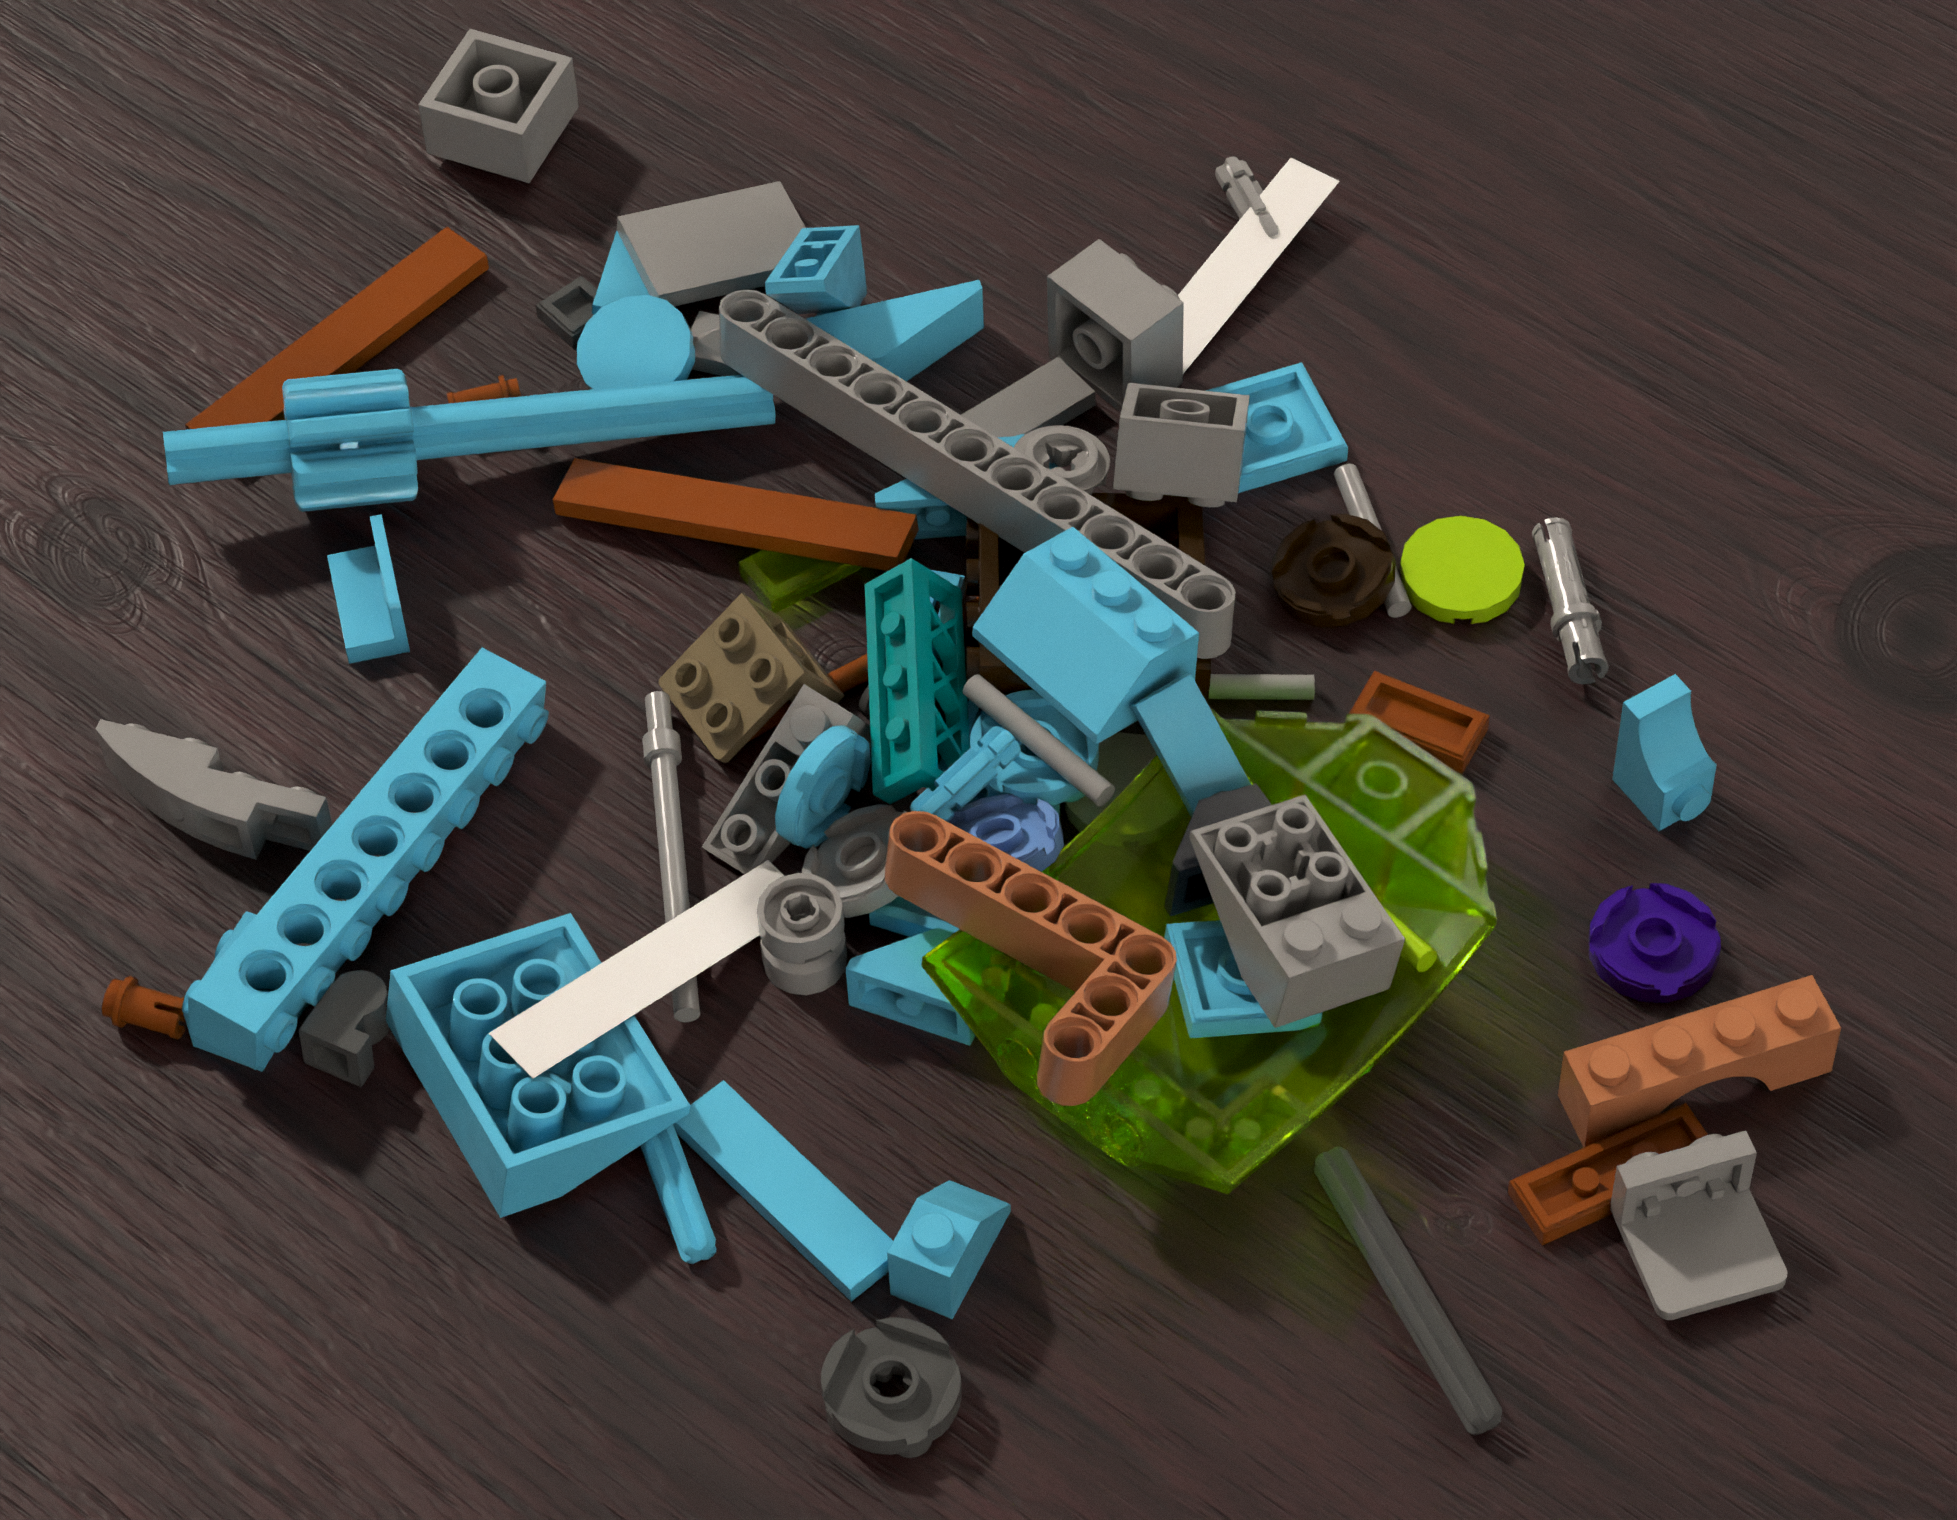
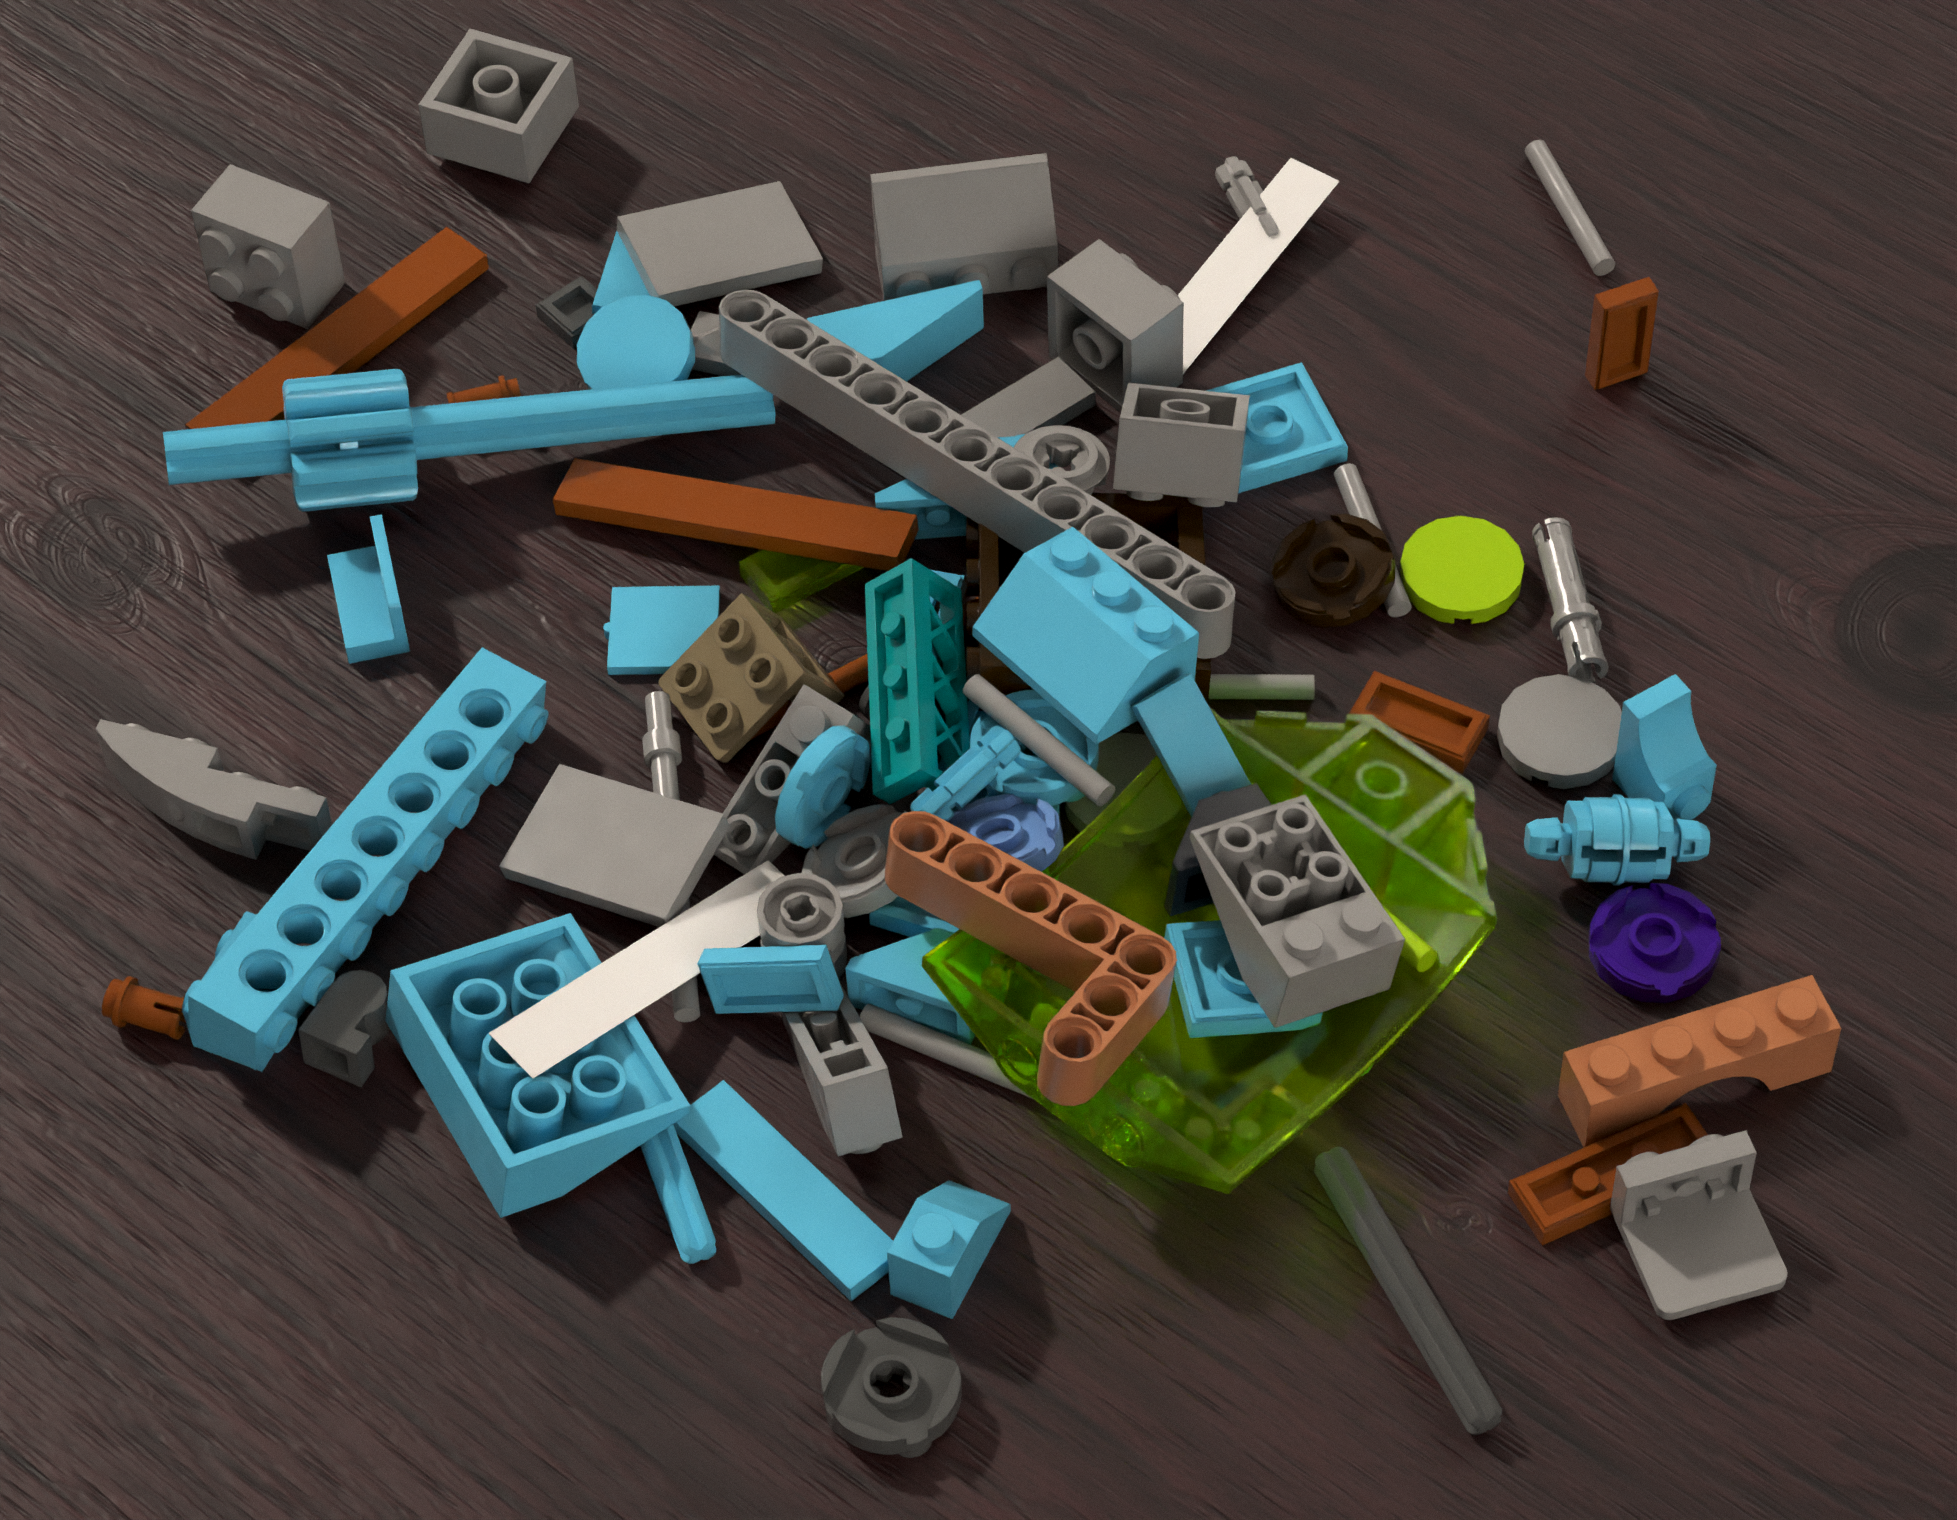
(268, 246): none -> light grey brick
(614, 846): none -> light grey tile
(656, 625): none -> medium azure piece
(770, 979): none -> medium azure tile
(820, 271): medium azure slope -> none
(845, 1078): none -> light grey slope
(934, 1045): none -> light grey bar
(965, 226): none -> light grey slope
(1560, 731): none -> light grey tile
(1570, 207): none -> light grey bar
(1617, 839): none -> medium azure piece
(1621, 333): none -> dark orange tile

